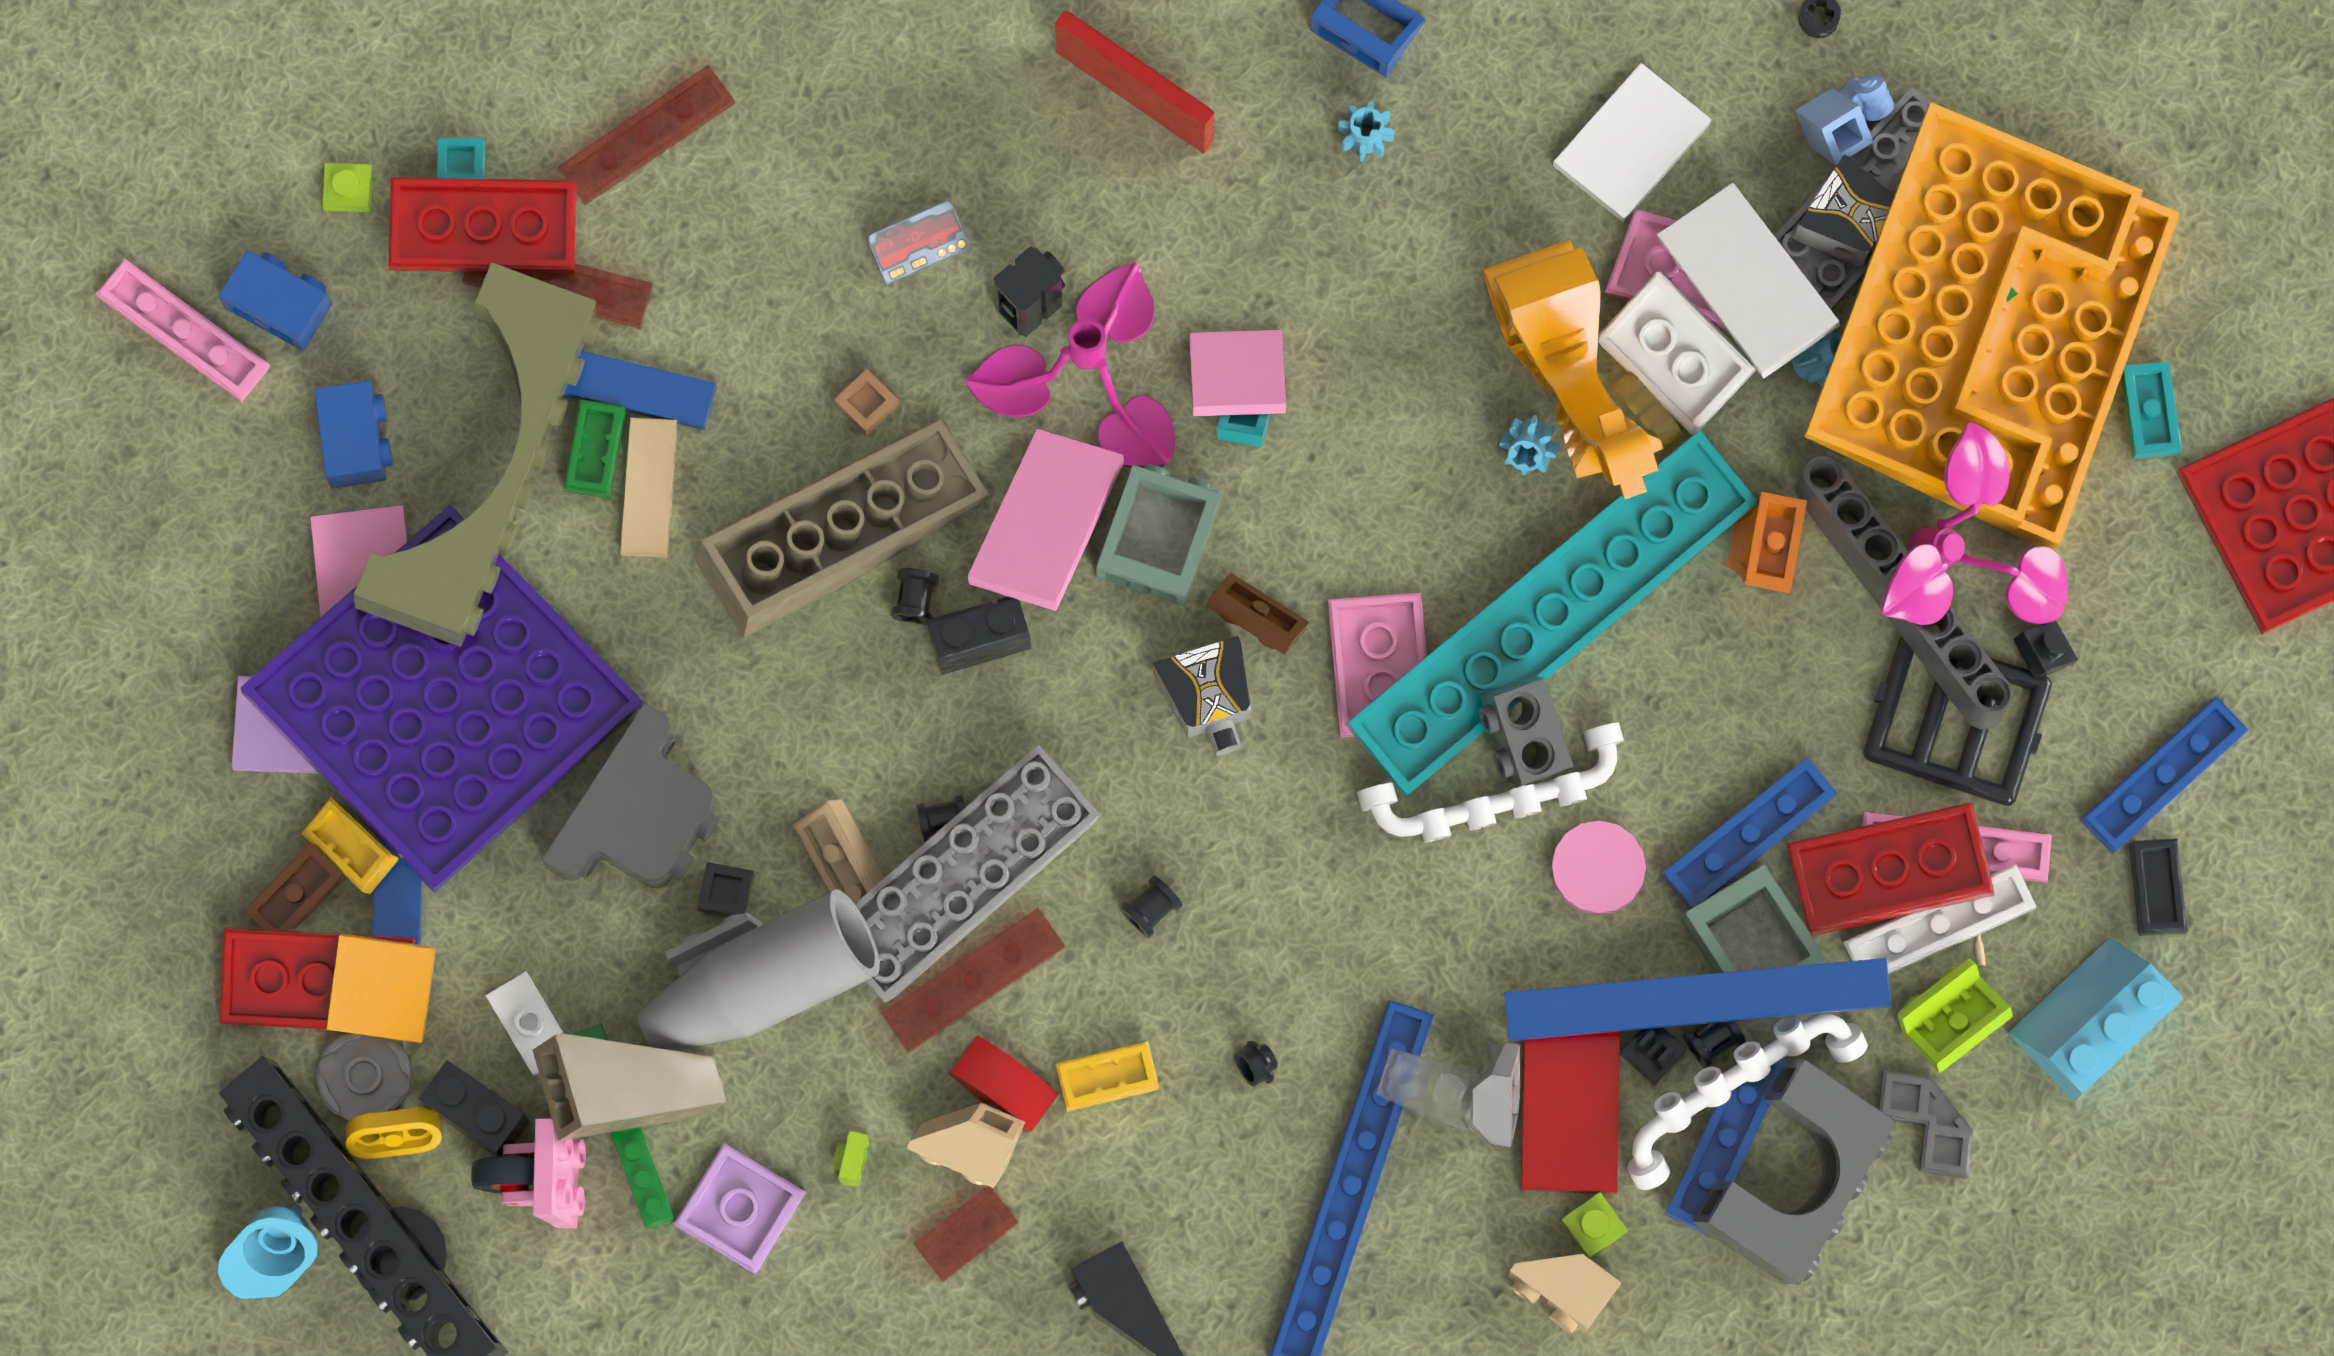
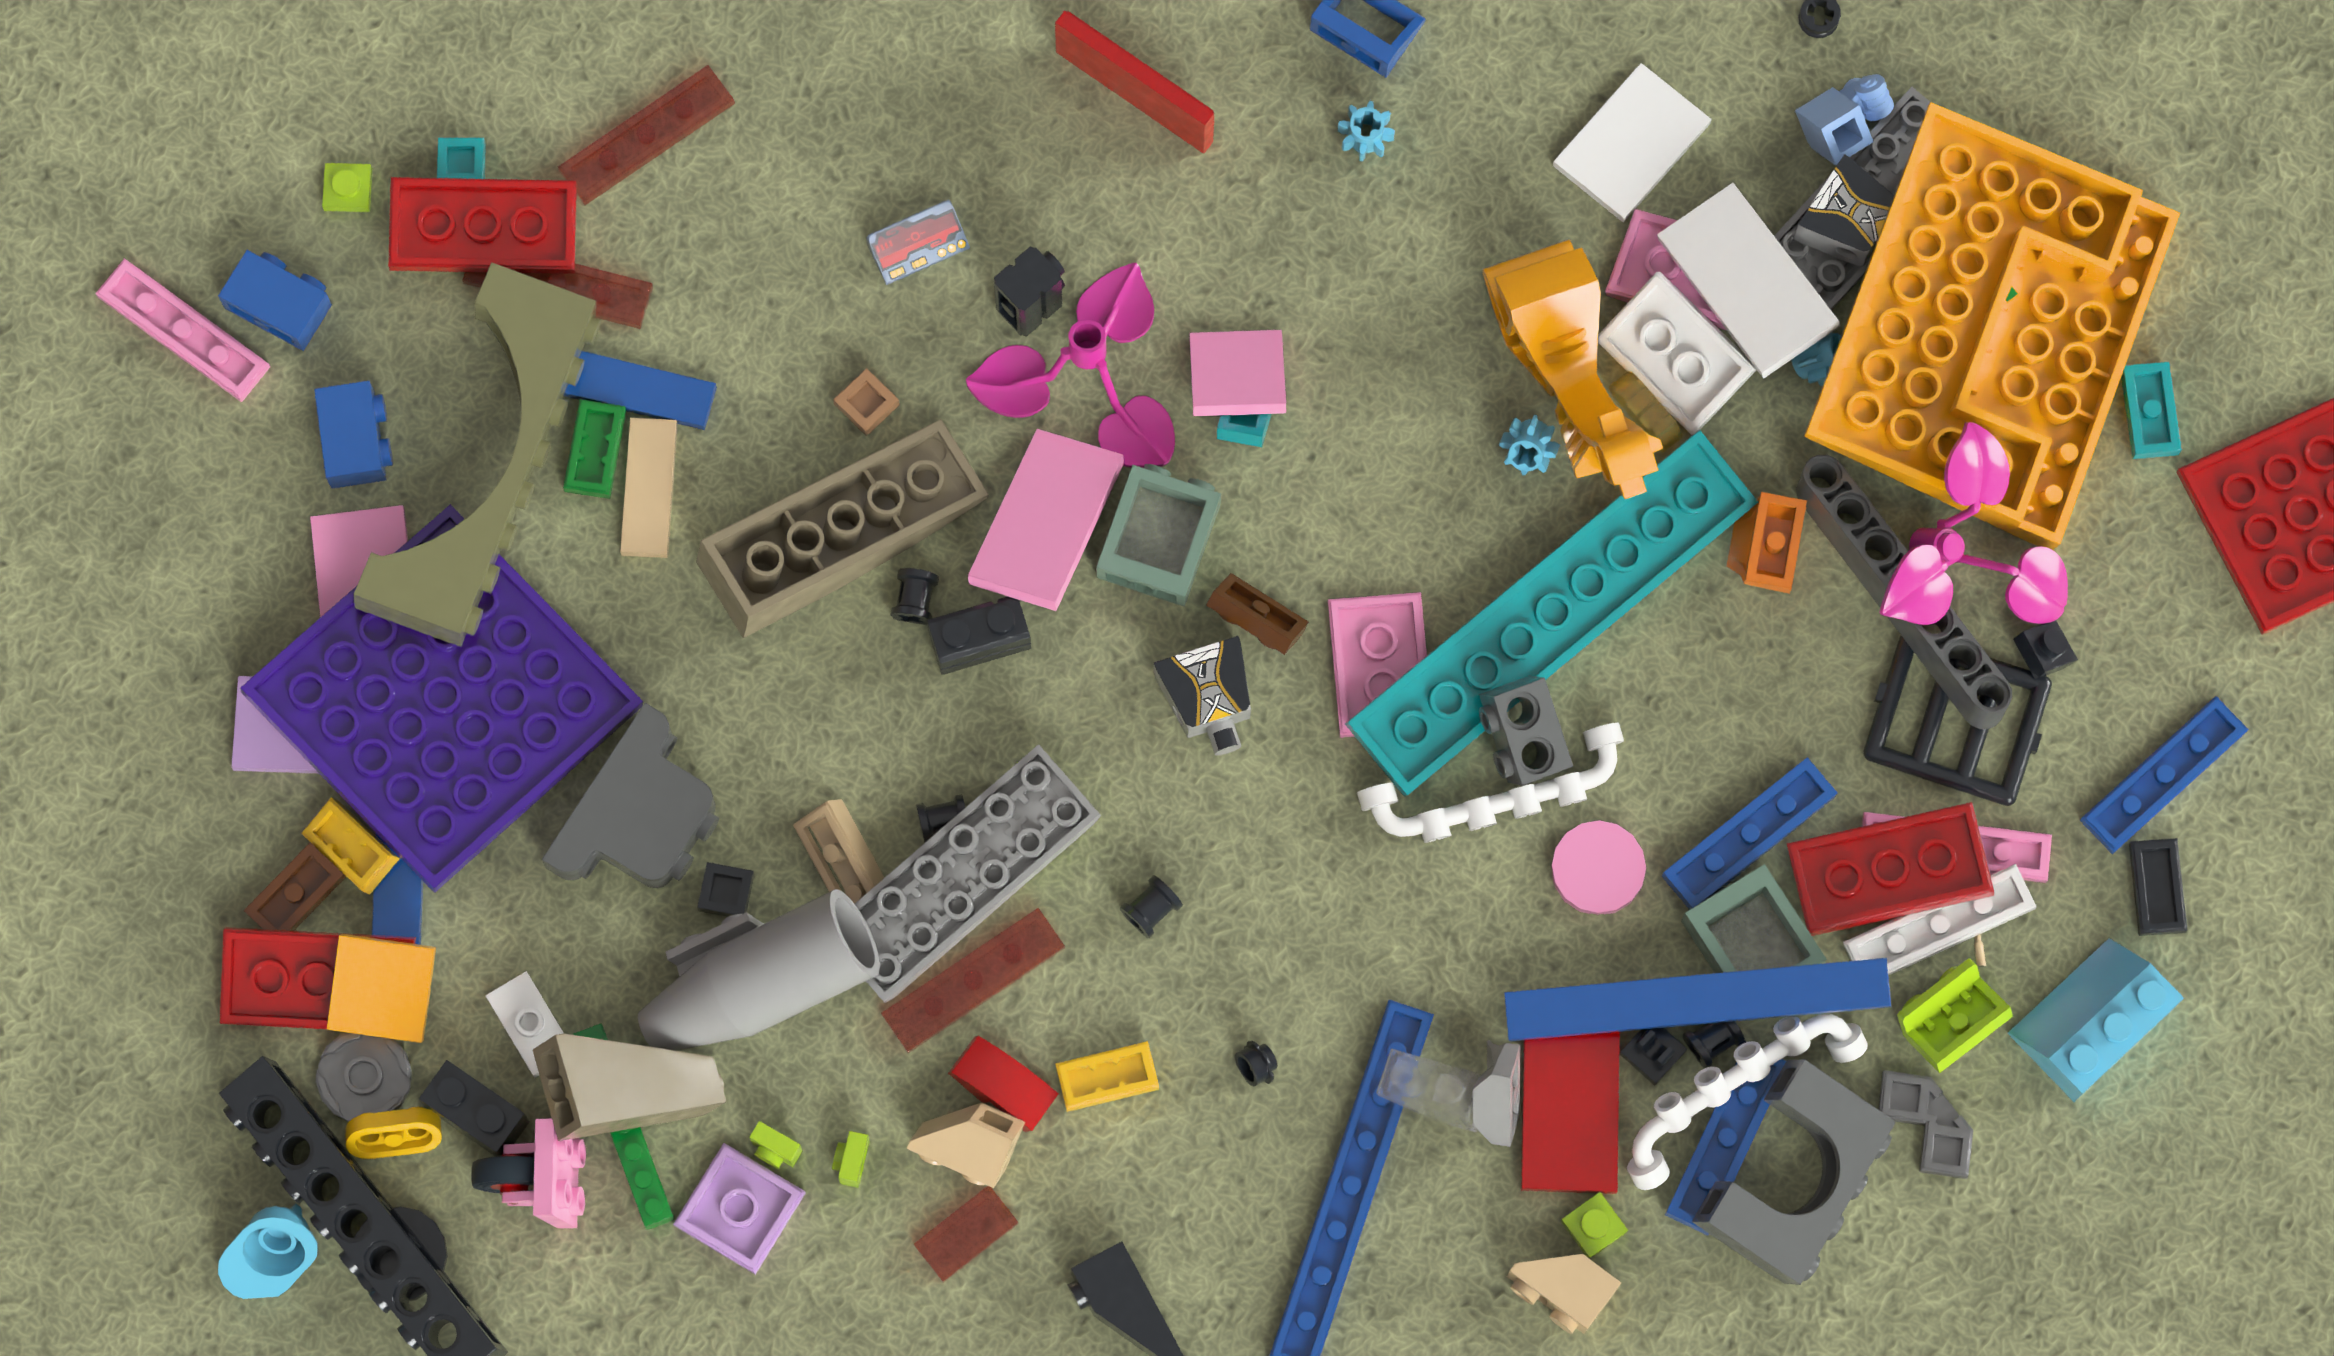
(774, 1146): none -> lime plate

